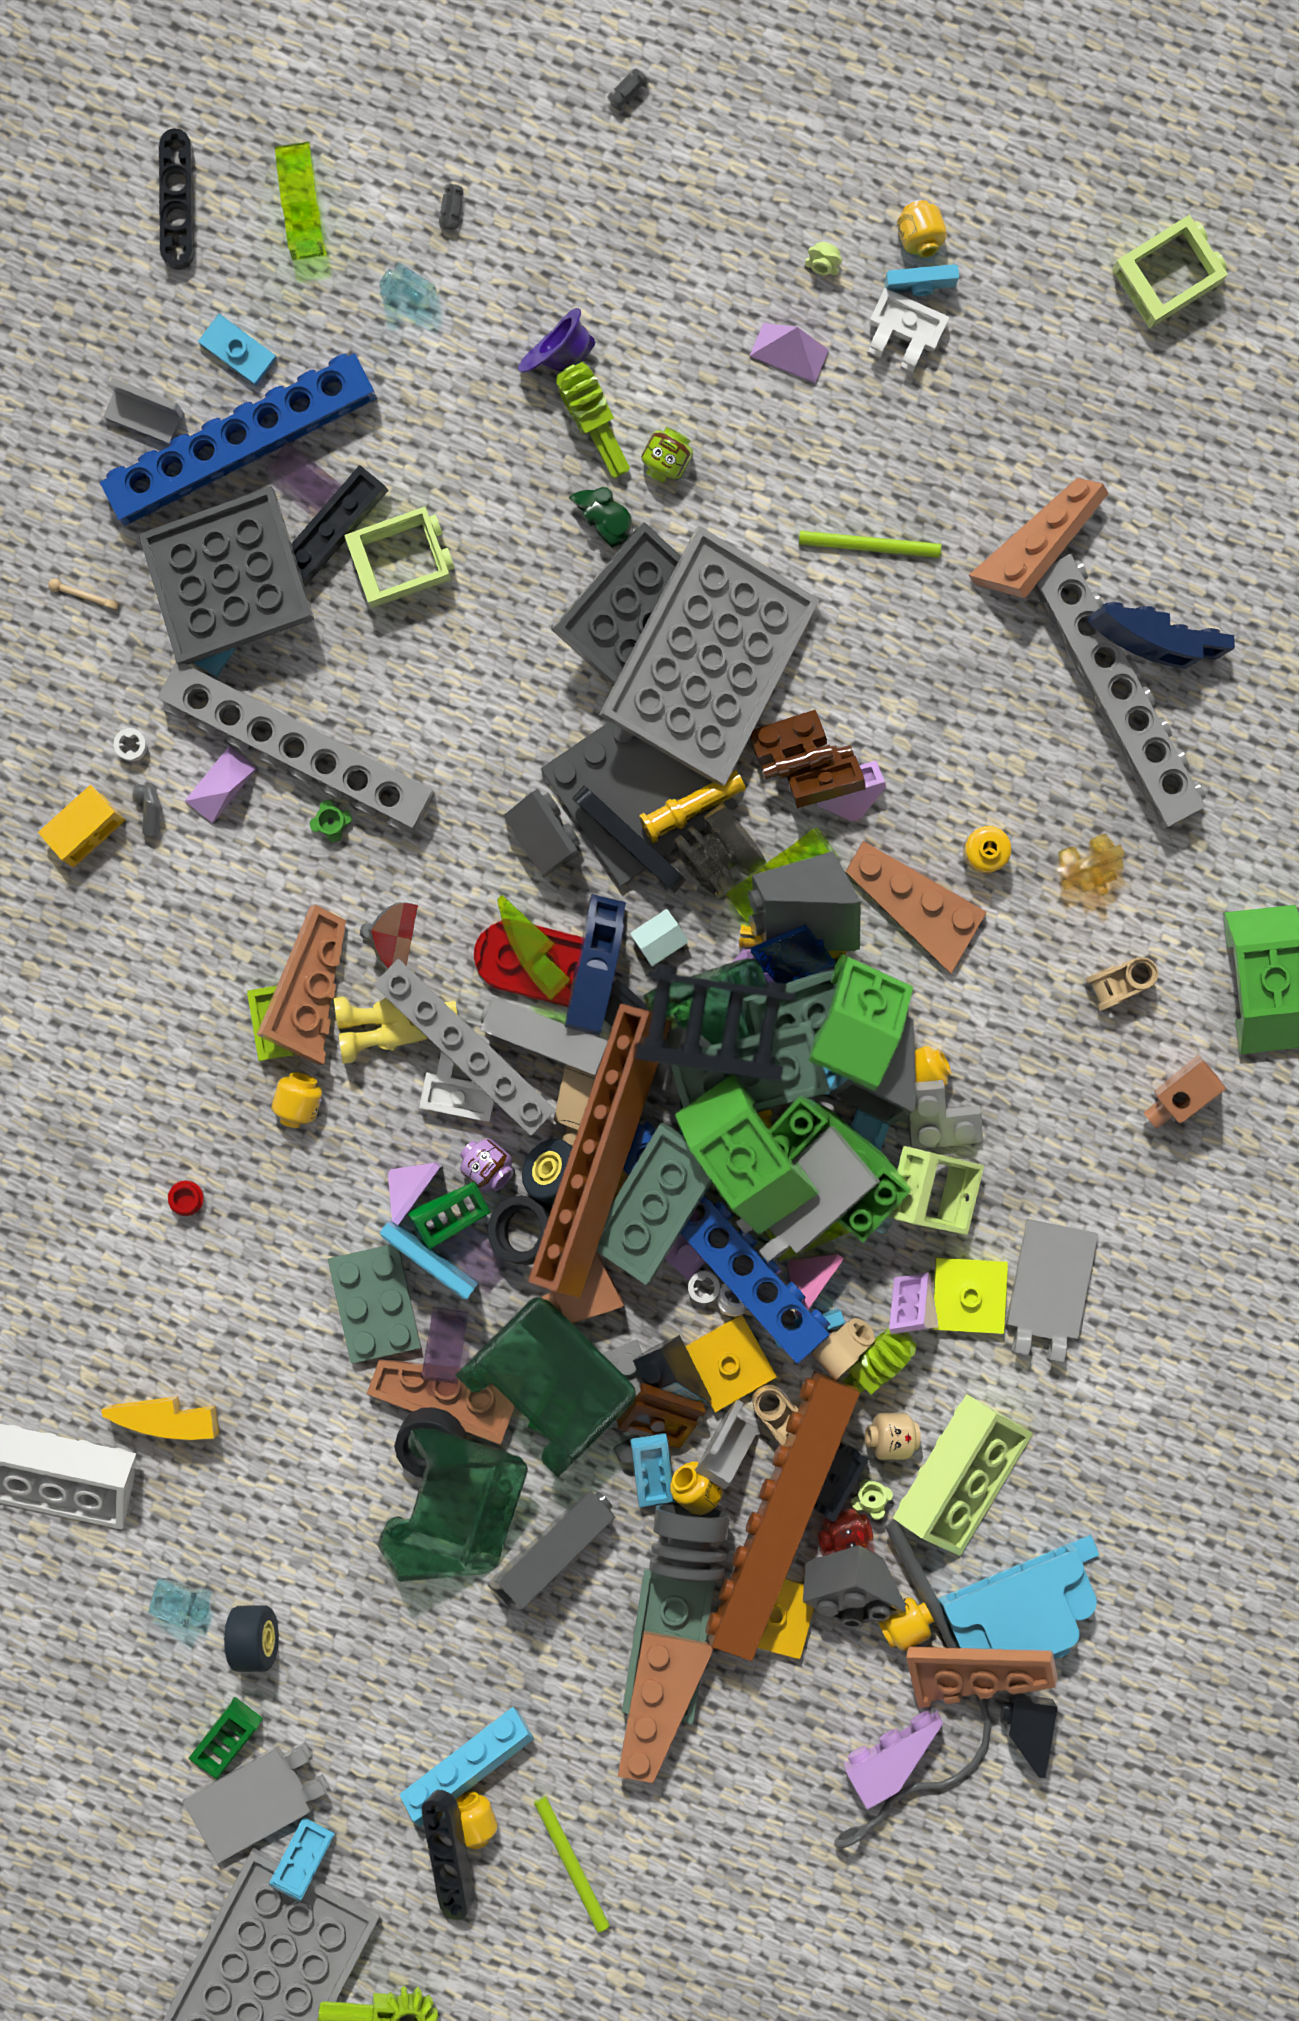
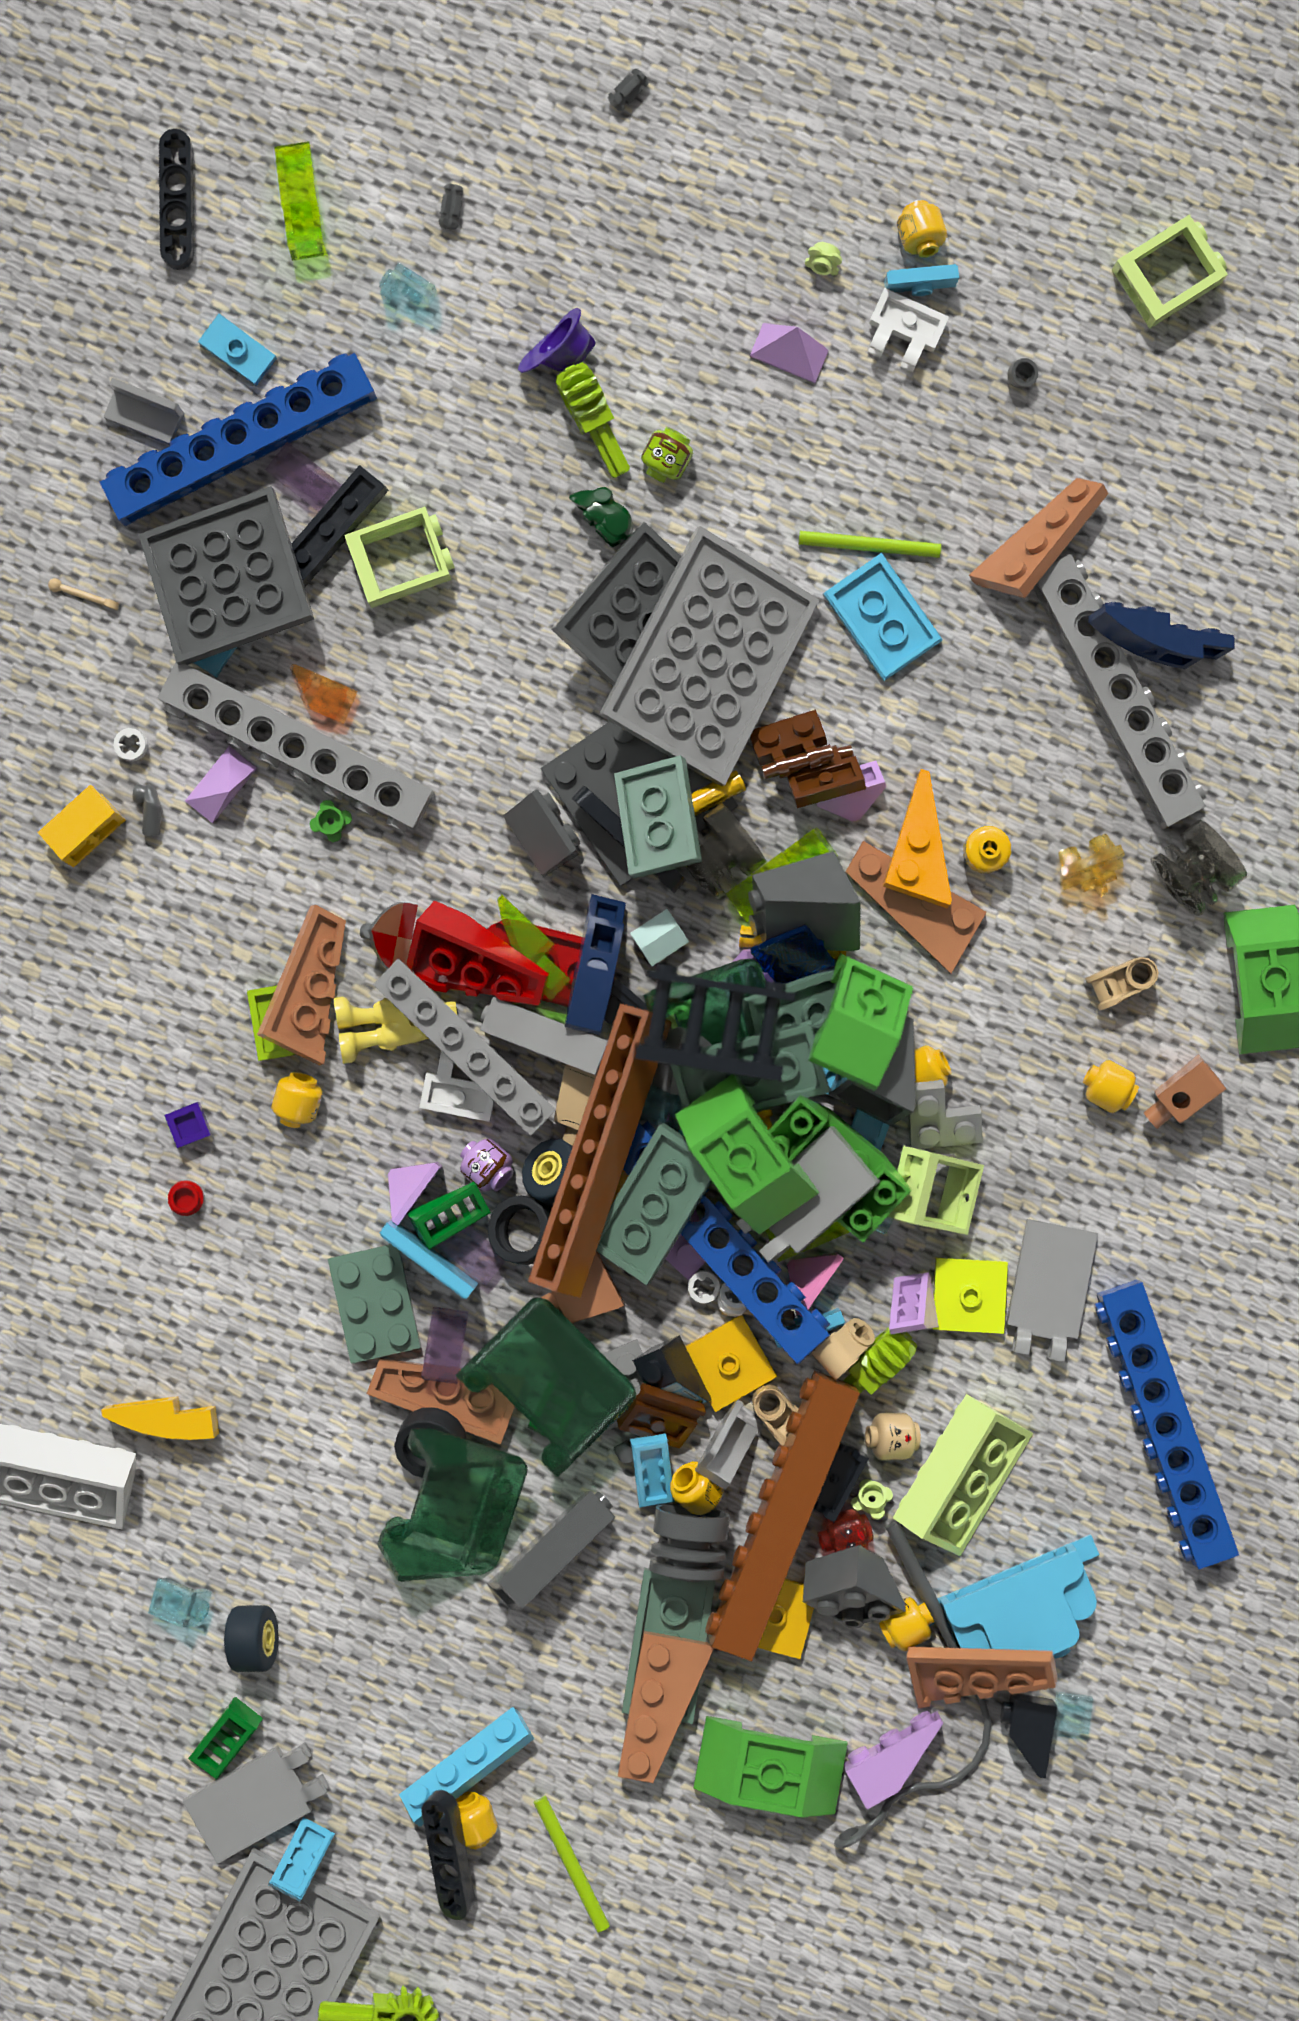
(188, 1124): none -> dark purple plate
(324, 694): none -> clear orange slope
(463, 955): none -> red wedge
(657, 817): none -> sand green plate
(661, 1108): none -> clear light blue bracket
(769, 1769): none -> bright green slope
(882, 617): none -> medium azure tile
(918, 856): none -> light orange wing
(1025, 368): none -> dark grey hinge
(1073, 1712): none -> clear light blue tile
(1110, 1086): none -> yellow head
(1205, 862): none -> clear smoke wheel
(1217, 1541): none -> blue brick

